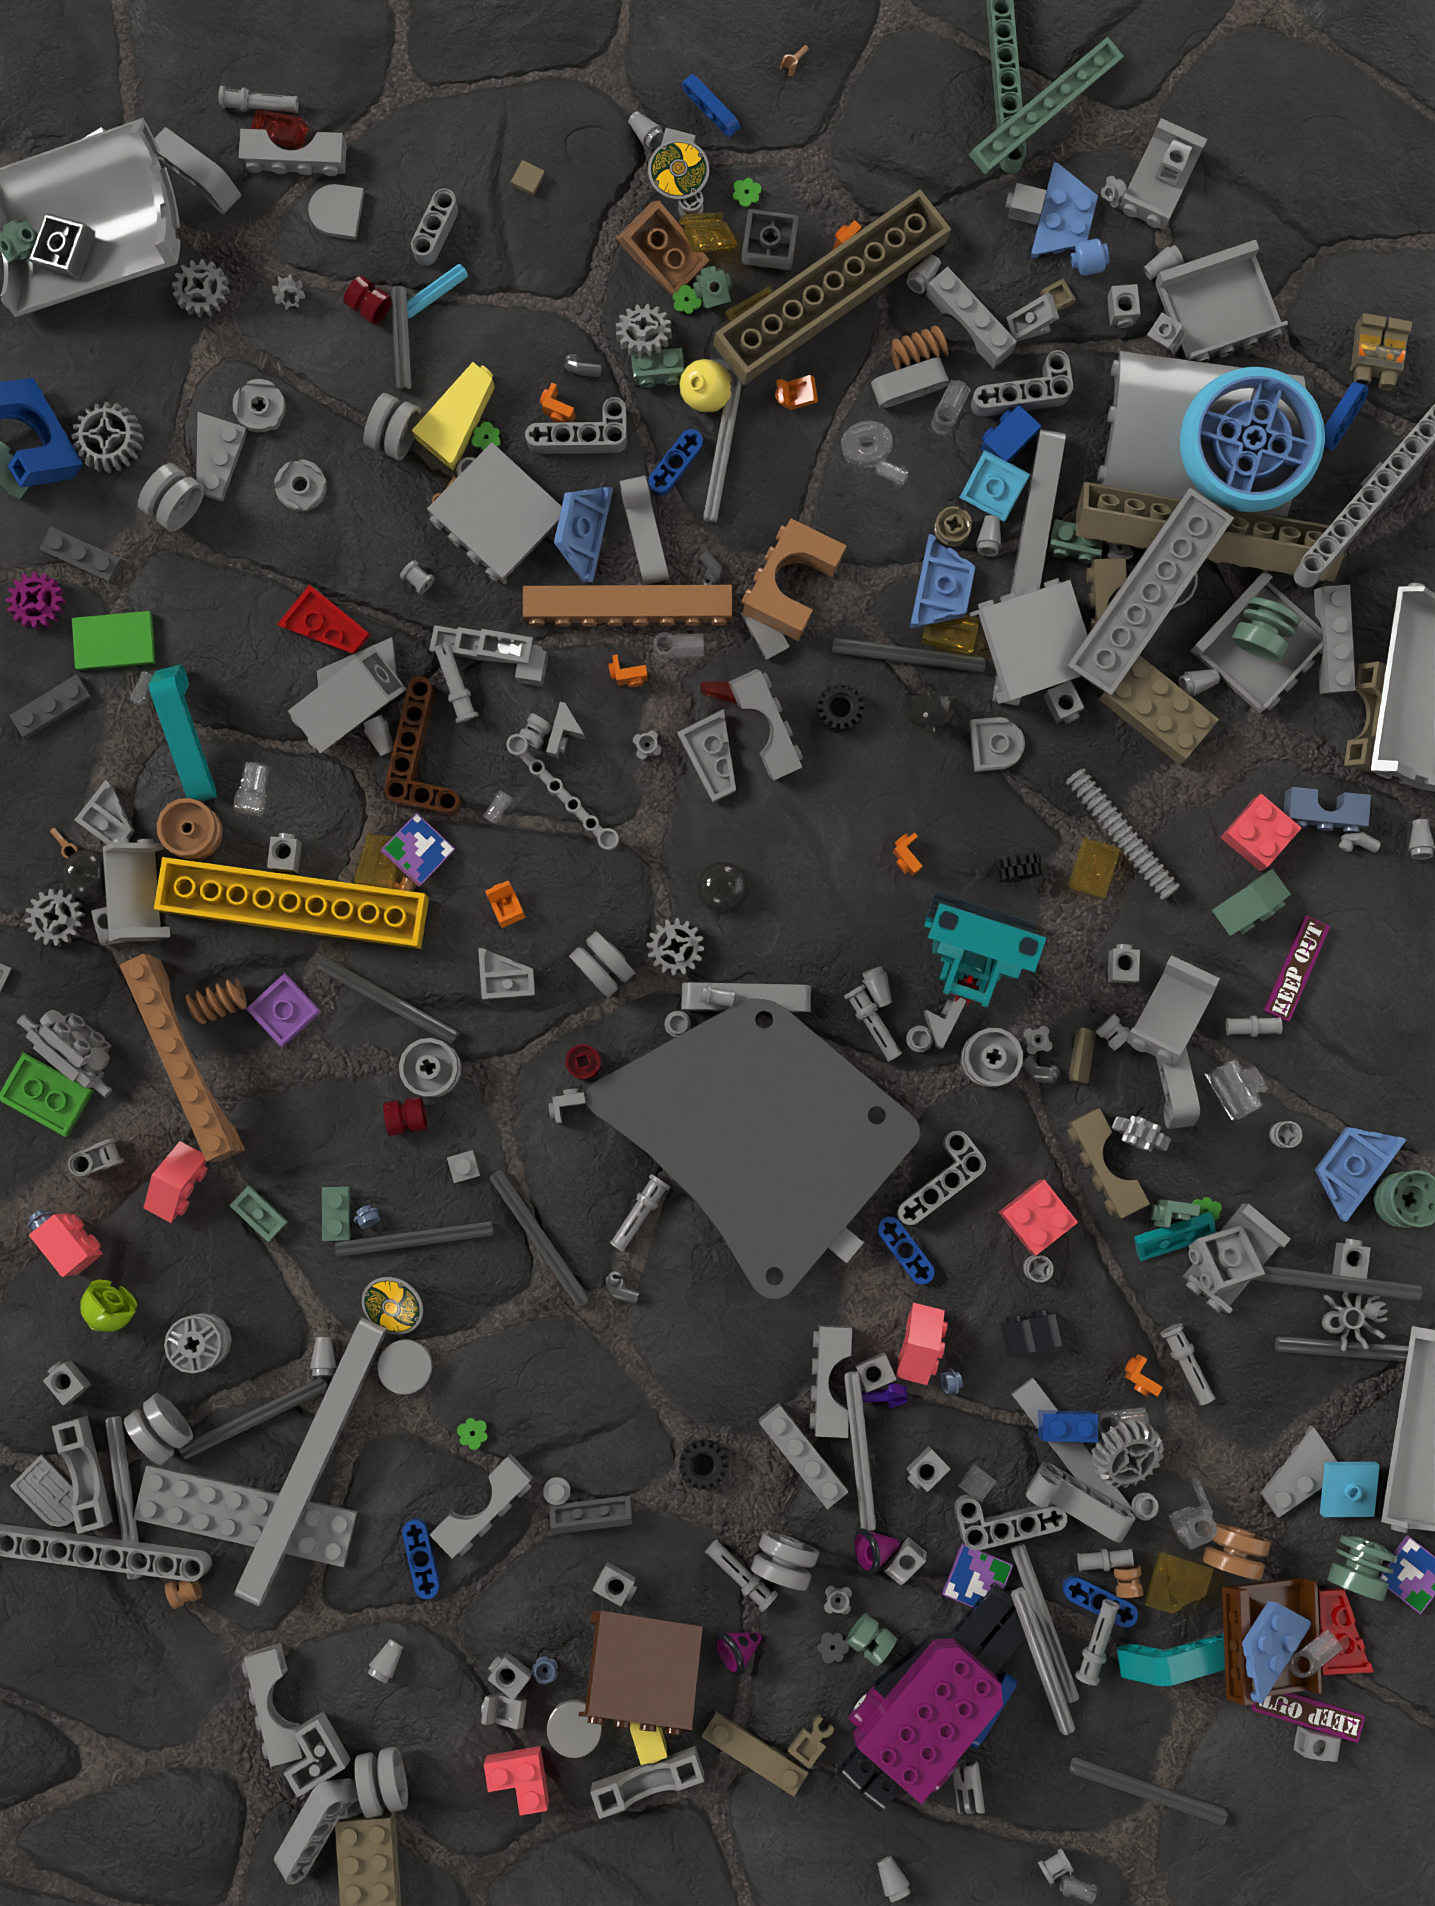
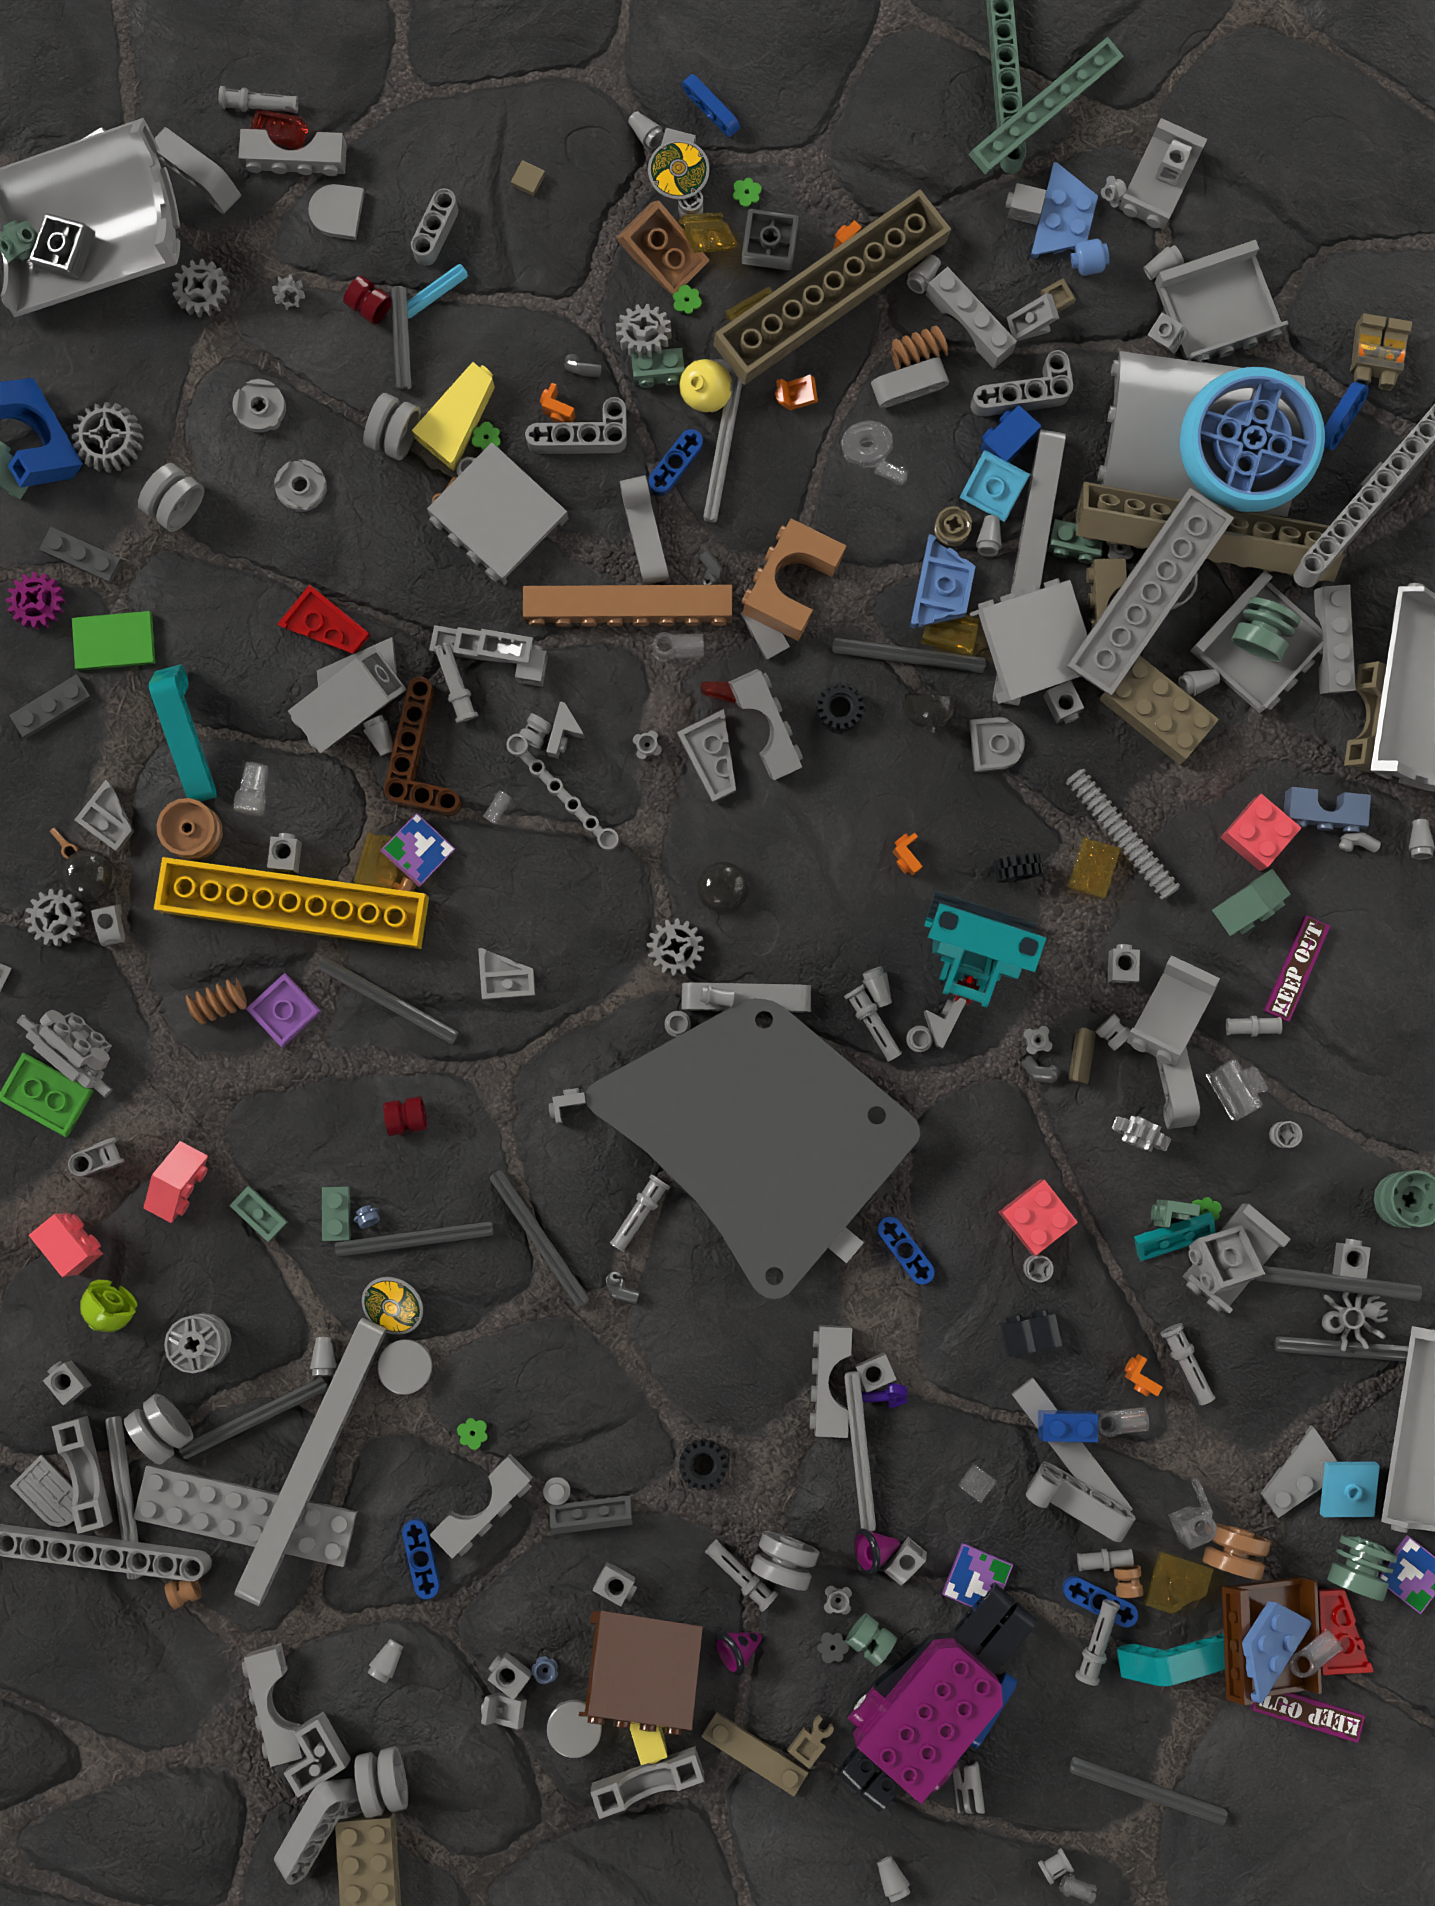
(38, 1218): sand blue plate -> none
(132, 891): light grey panel -> none
(141, 689): clear pin -> none
(153, 997): medium nougat arch -> none
(217, 453): light grey wing -> none
(415, 1062): light grey wheel -> none
(417, 577): light grey bush -> none
(463, 1166): light grey plate -> none
(505, 904): orange bracket -> none
(524, 1772): coral brick -> none
(582, 529): medium blue wing -> none
(583, 1062): dark red wheel -> none
(602, 964): light grey wheel -> none
(632, 676): orange bracket -> none
(719, 294): sand green brick -> none
(790, 61): medium nougat hand -> none
(803, 1455): light grey arch -> none
(922, 1344): coral brick -> none
(928, 1456): light grey brick -> none
(938, 1182): light grey beam -> none
(950, 407): clear piece -> none
(951, 1381): sand blue plate -> none
(1006, 1052): light grey wheel -> none
(1011, 1519): light grey beam -> none
(1043, 1661): light grey axle -> none
(1045, 1622): light grey axle -> none
(1091, 1133): dark tan arch -> none
(1124, 295): light grey brick -> none
(1127, 1453): light grey gear -> none
(1144, 1506): light grey plate -> none
(1317, 1744): light grey leg -> none
(1355, 1166): medium blue wing -> none

